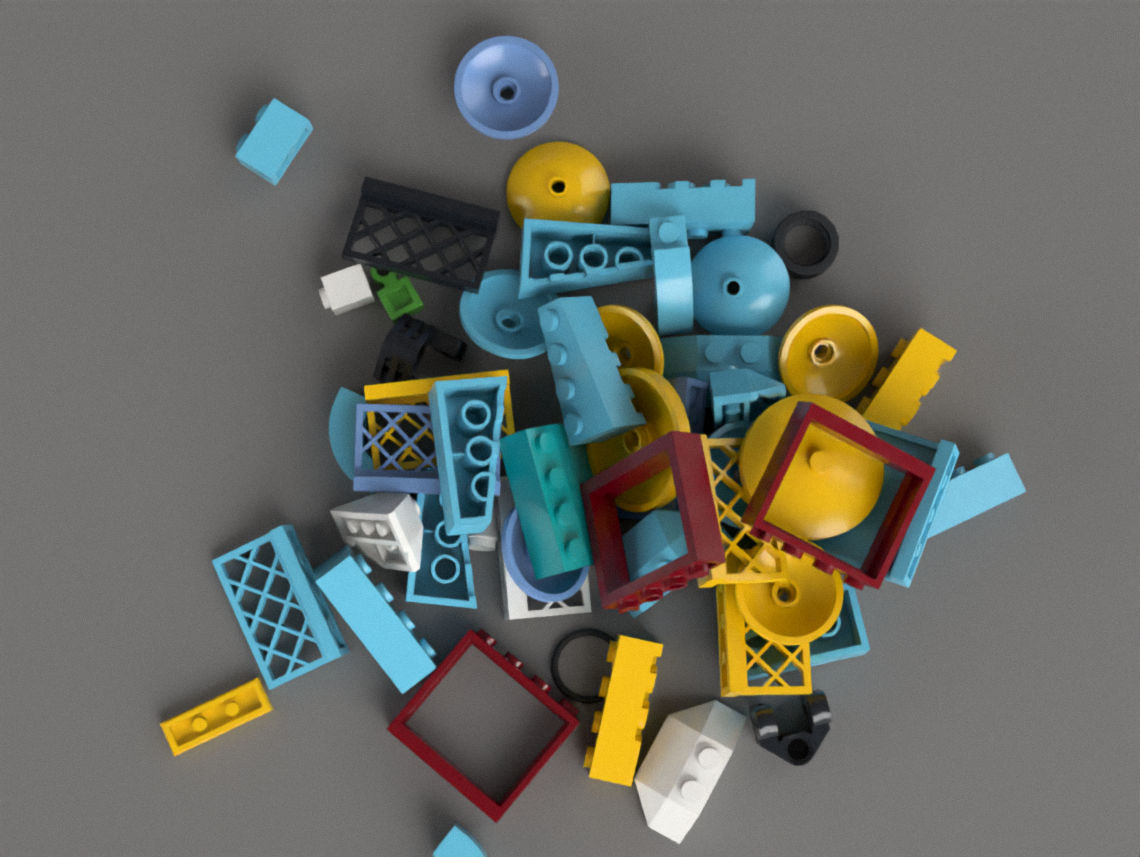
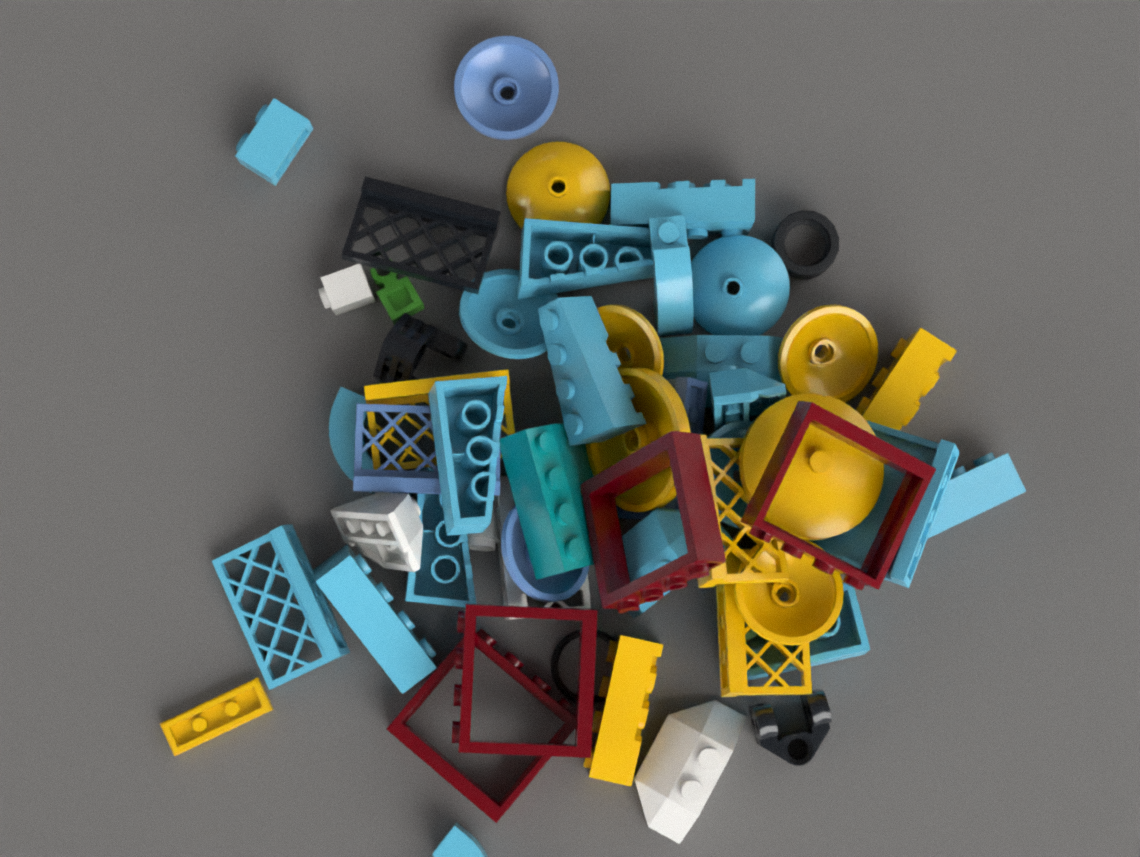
(585, 684): none -> dark red window

